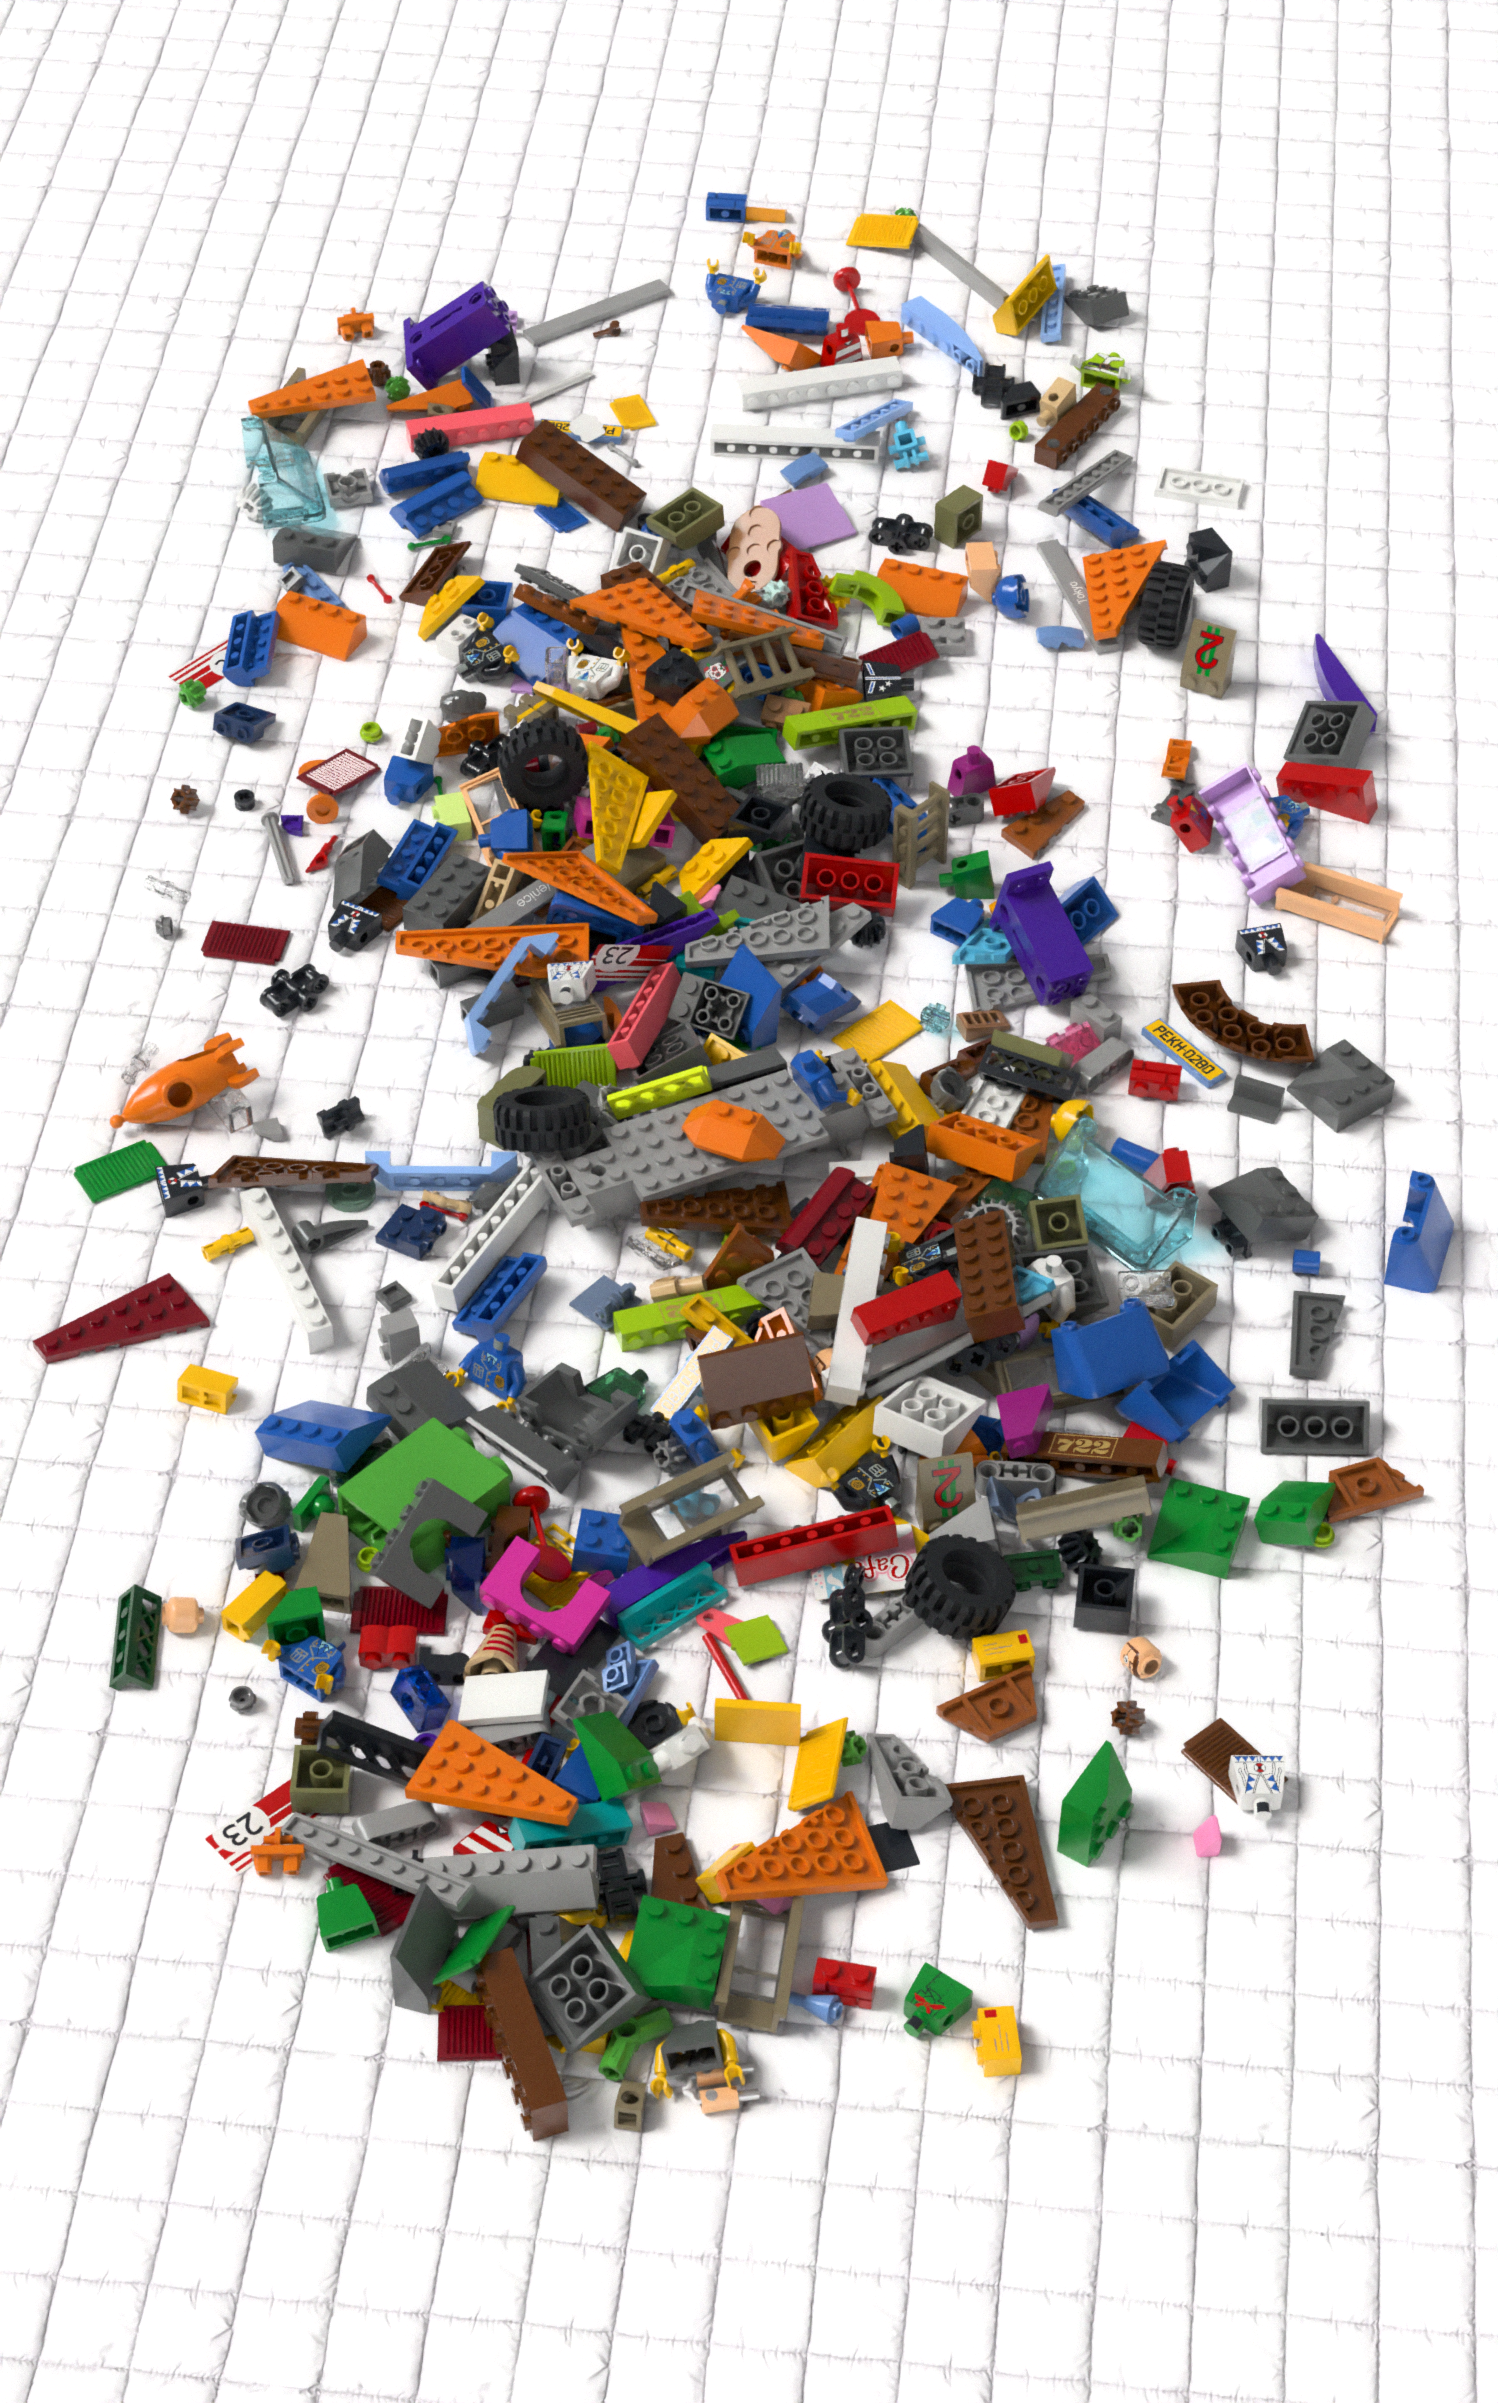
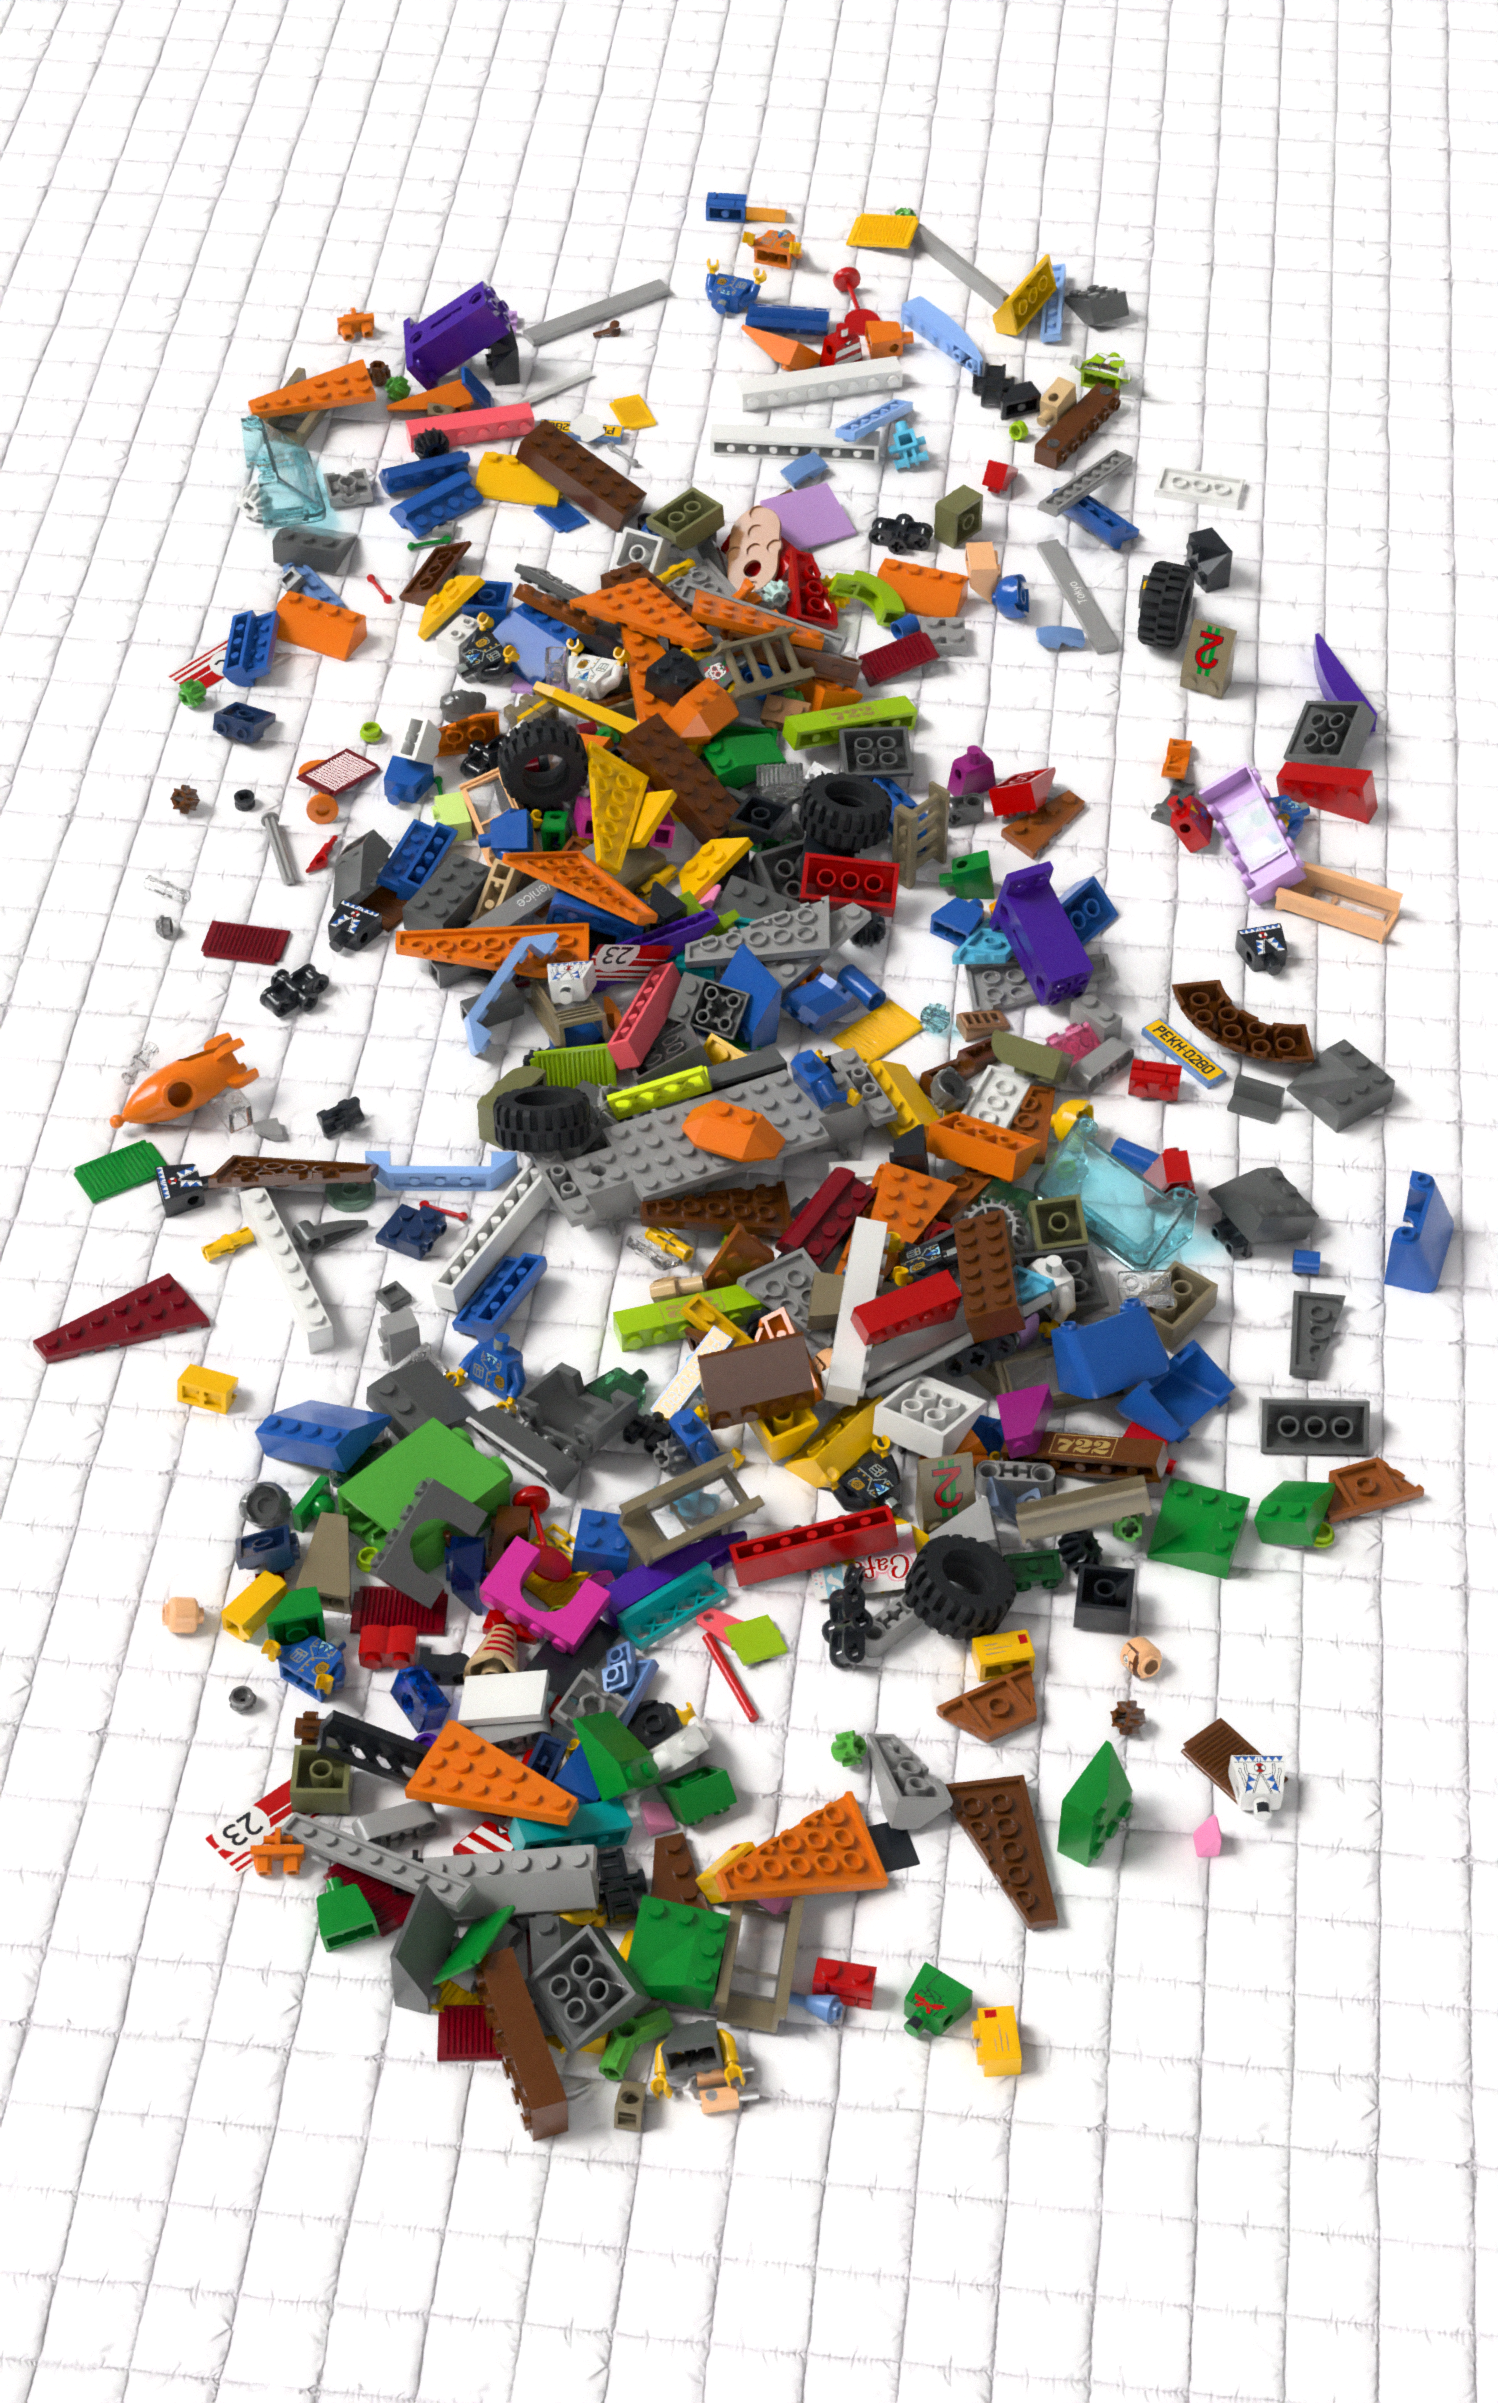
(128, 1635): dark green fence -> none
(293, 824): dark purple tile -> none
(444, 1202): tan arm -> none
(488, 1194): dark grey piece -> none
(603, 1299): sand blue hinge -> none
(698, 1794): none -> green slope
(757, 1722): yellow tile -> none
(817, 1765): yellow window -> none
(861, 986): none -> blue pin
(883, 681): black torso -> none
(1024, 1084): black fence -> none
(1115, 583): orange wing -> none

